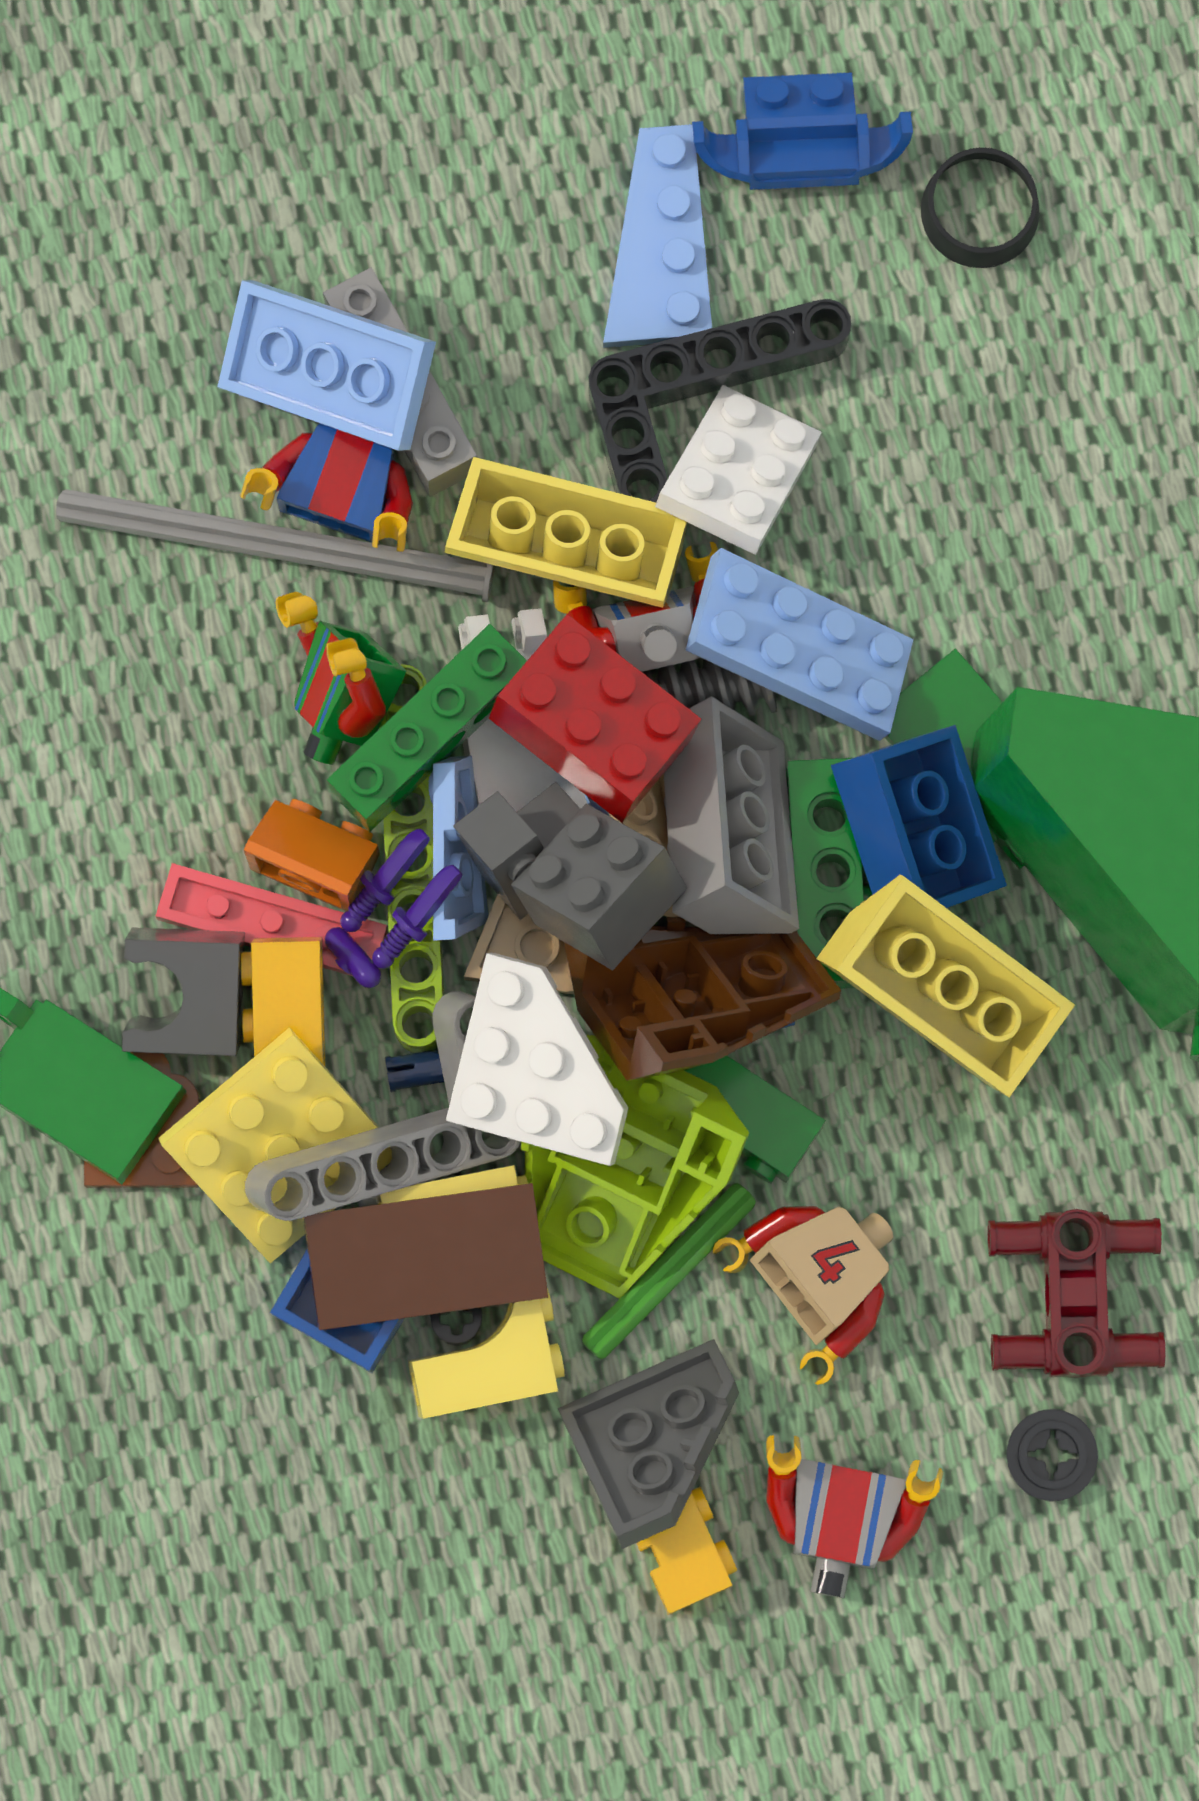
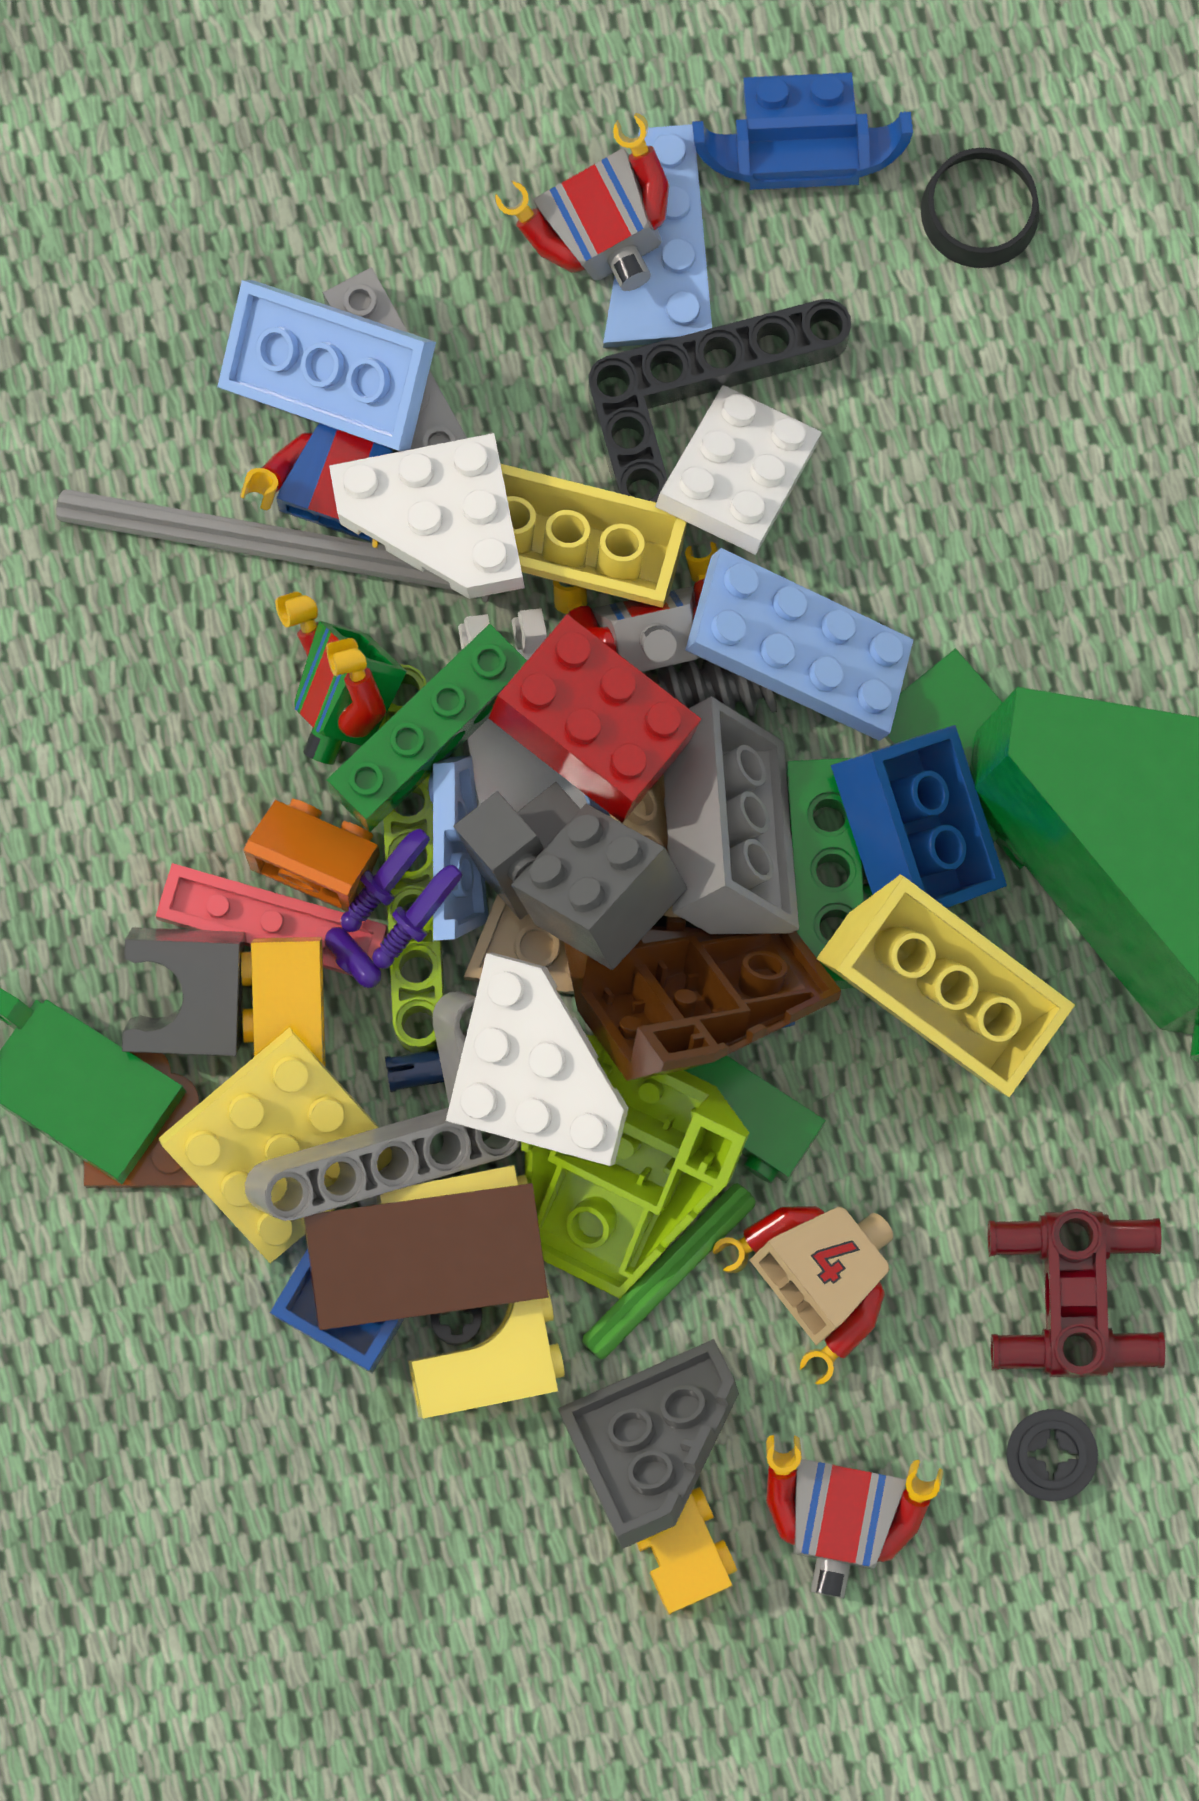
(436, 511): none -> white plate
(602, 214): none -> torso

